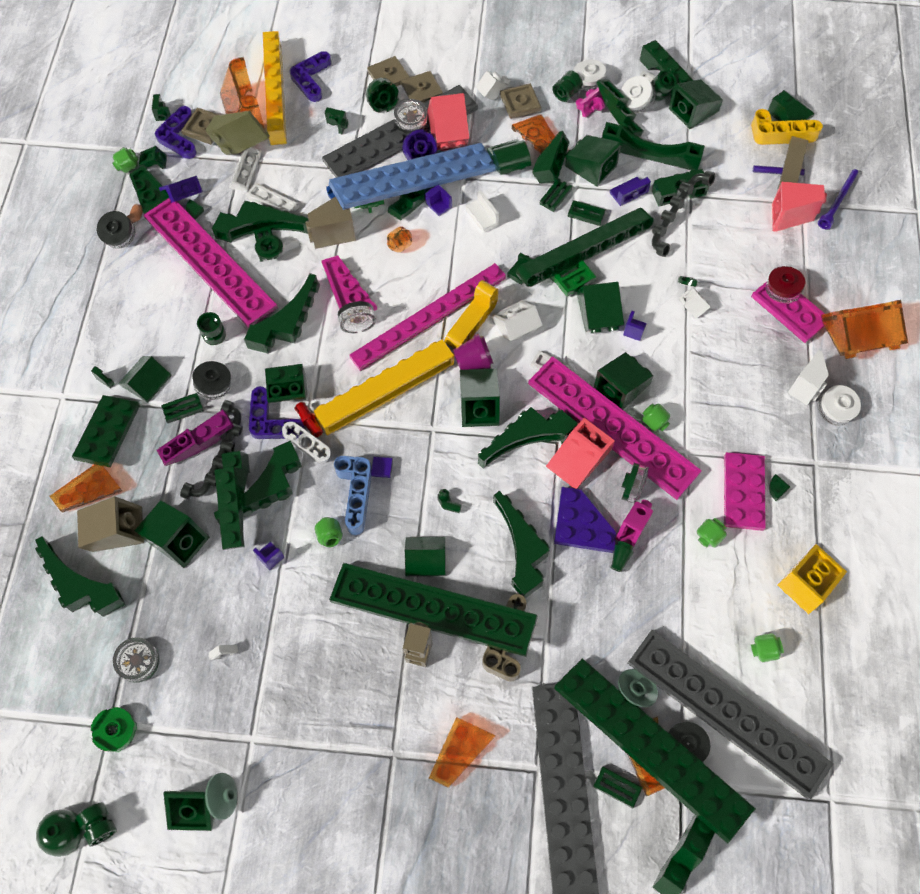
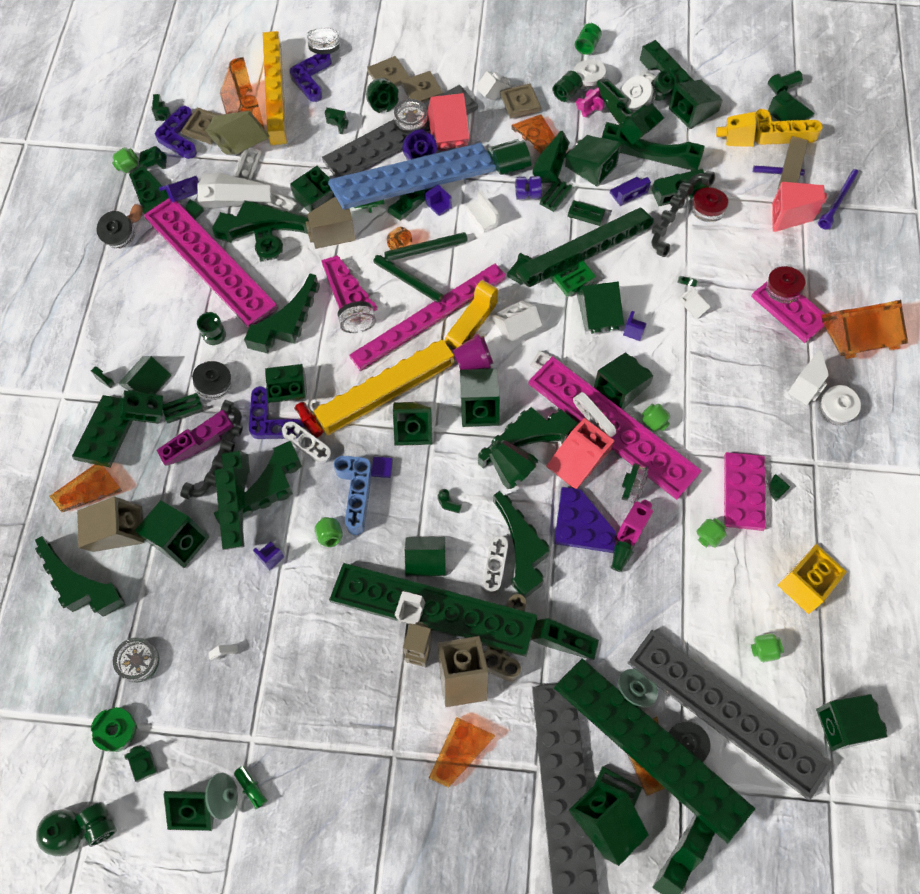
(141, 410): none -> dark green brick
(141, 762): none -> dark green bracket
(226, 190): none -> white wedge
(250, 787): none -> green axle
(312, 189): none -> dark green slope
(323, 40): none -> clear piece
(408, 278): none -> dark green axle
(409, 608): none -> white panel
(412, 424): none -> dark green slope
(426, 246): none -> dark green axle
(463, 671): none -> dark tan slope
(492, 550): none -> white beam
(511, 462): none -> dark green cone
(534, 187): none -> dark purple wheel
(565, 639): none -> dark green slope
(588, 38): none -> green wheel
(593, 414): none -> white beam
(610, 821): none -> dark green slope
(641, 122): none -> dark green arch
(709, 204): none -> dark red piece
(739, 130): none -> yellow torso
(779, 83): none -> dark green piece
(851, 722): none -> dark green slope

